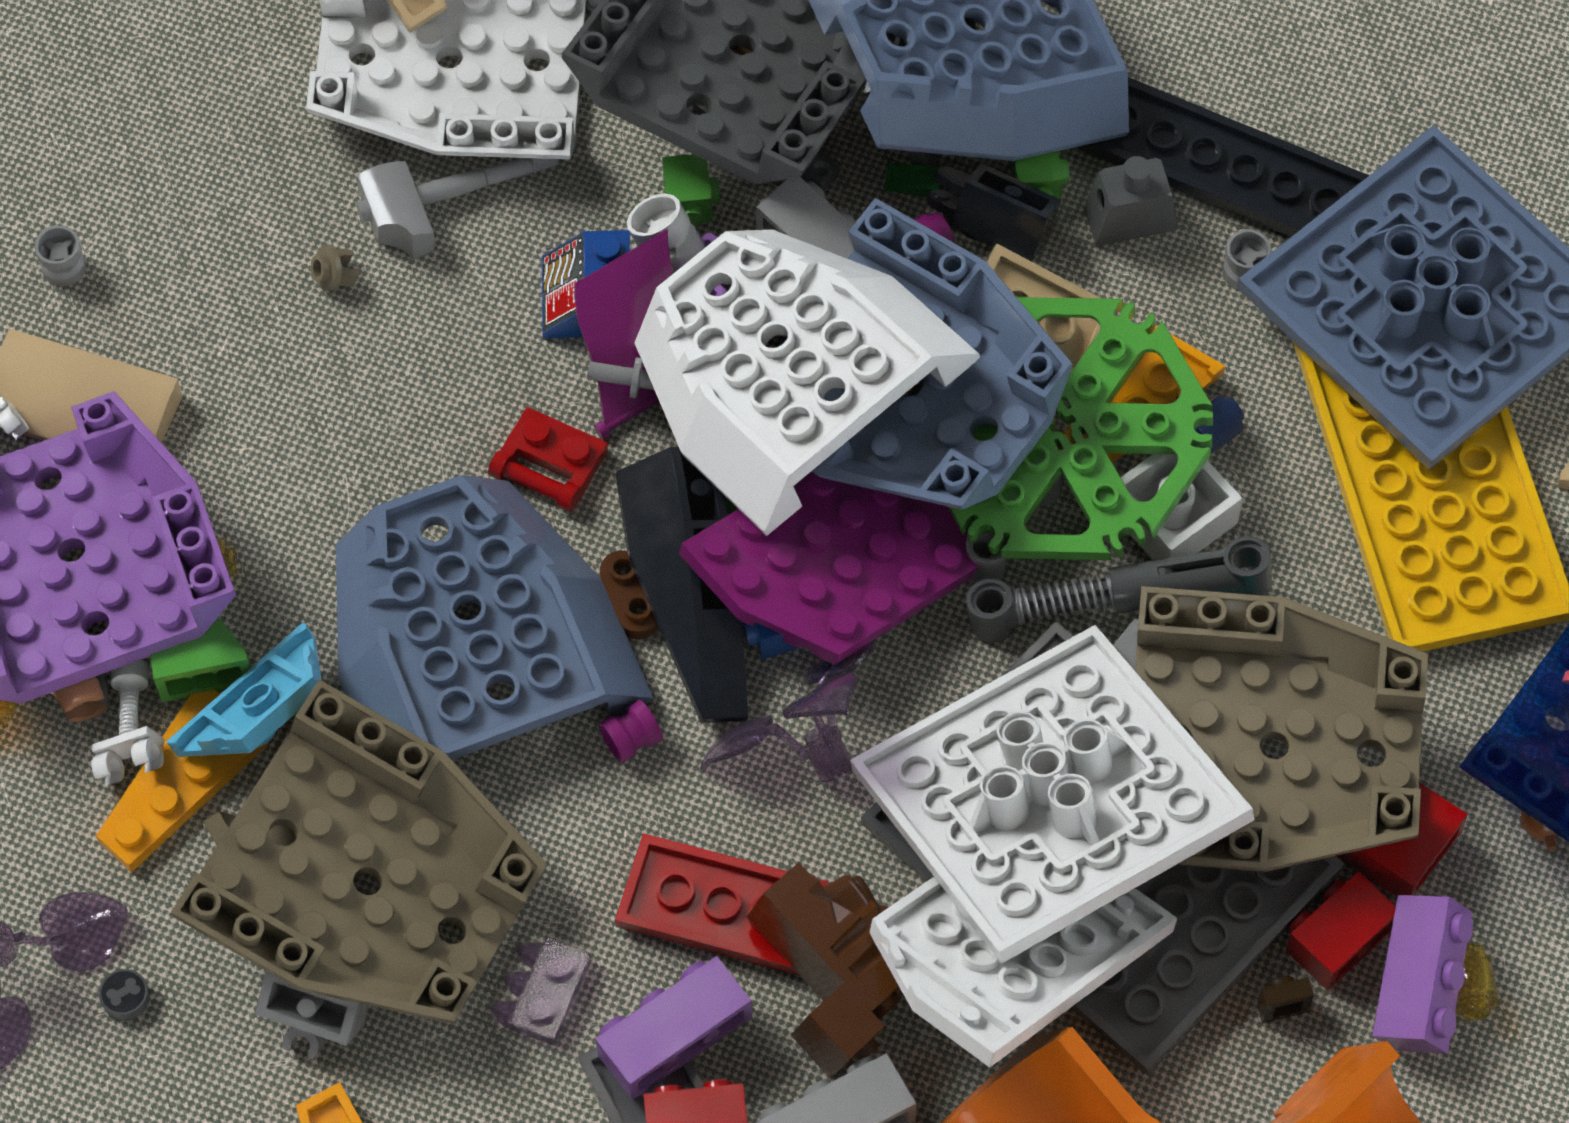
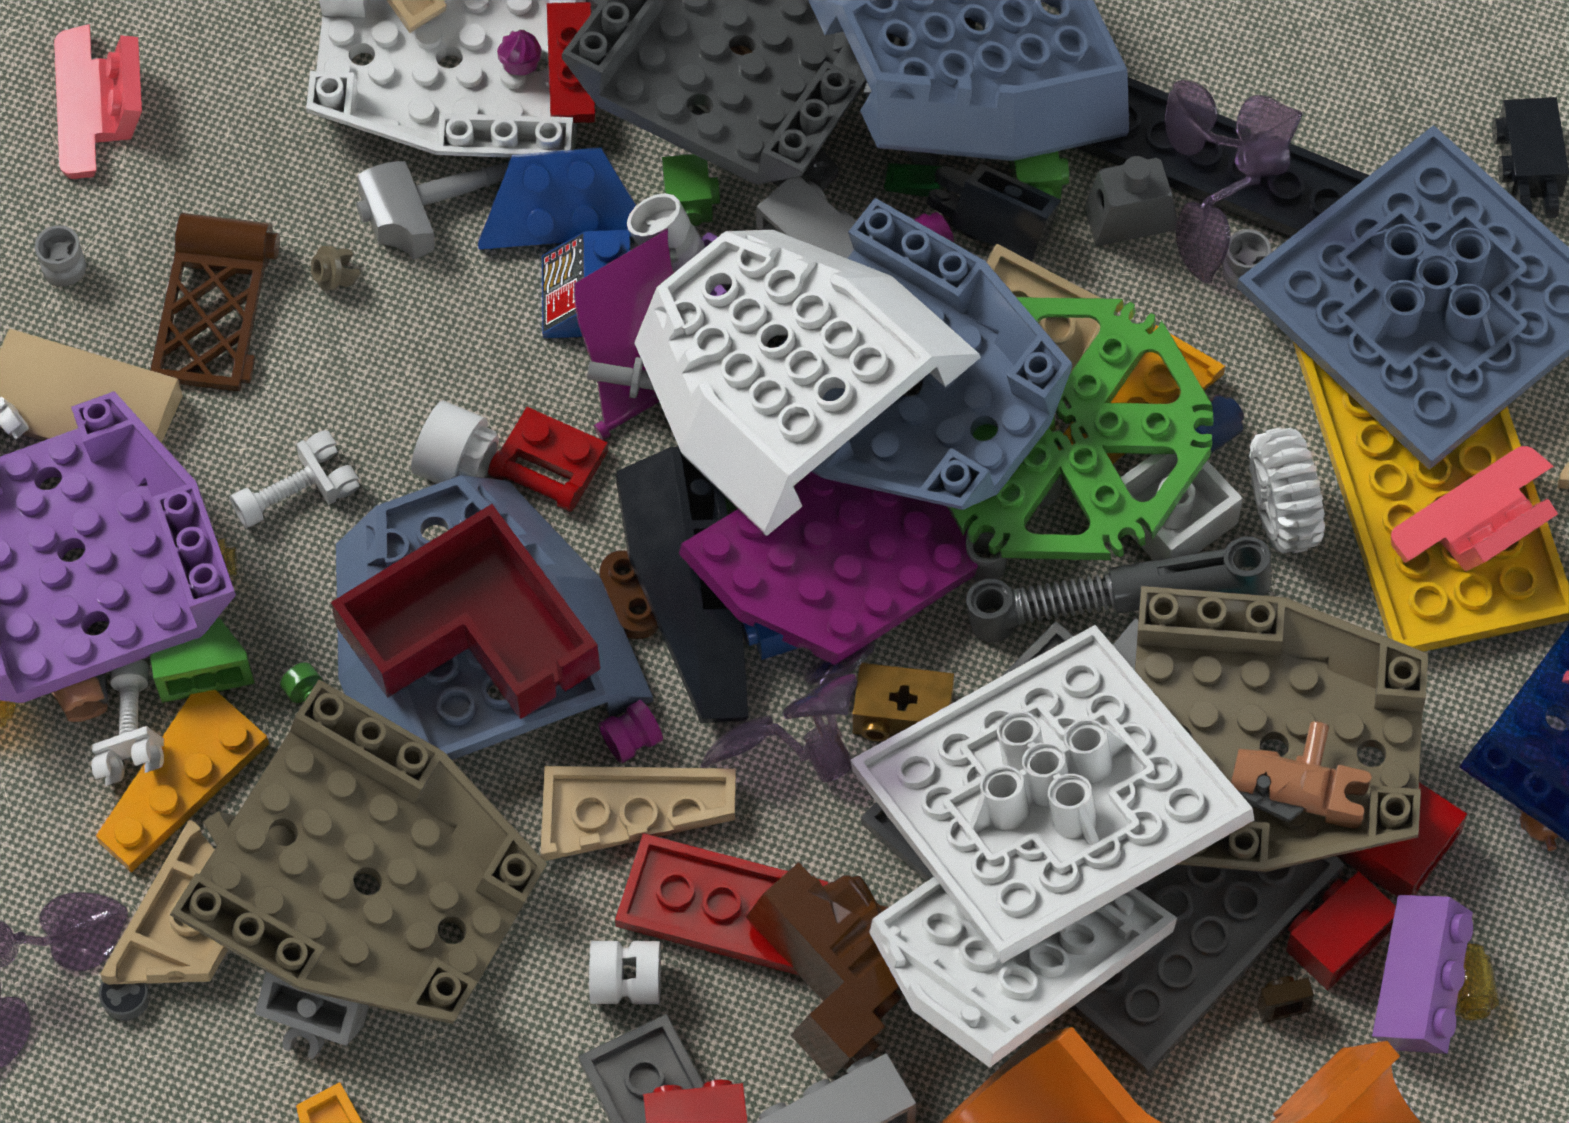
(94, 98): none -> coral plate
(155, 943): none -> tan wing
(225, 247): none -> reddish brown piece
(256, 702): medium azure wing -> none
(315, 450): none -> white bar
(453, 444): none -> white piece
(475, 593): none -> dark red piece
(519, 52): none -> magenta plate
(545, 992): plate -> none
(555, 199): none -> blue wing
(566, 93): none -> red plate
(607, 972): none -> white wheel
(616, 805): none -> tan wing
(673, 1026): medium lavender brick -> none
(885, 687): none -> pearl gold brick
(1263, 150): none -> clear purple plant
(1286, 490): none -> white gear
(1301, 785): none -> nougat piece
(1480, 514): none -> coral plate
(1532, 151): none -> black hinge

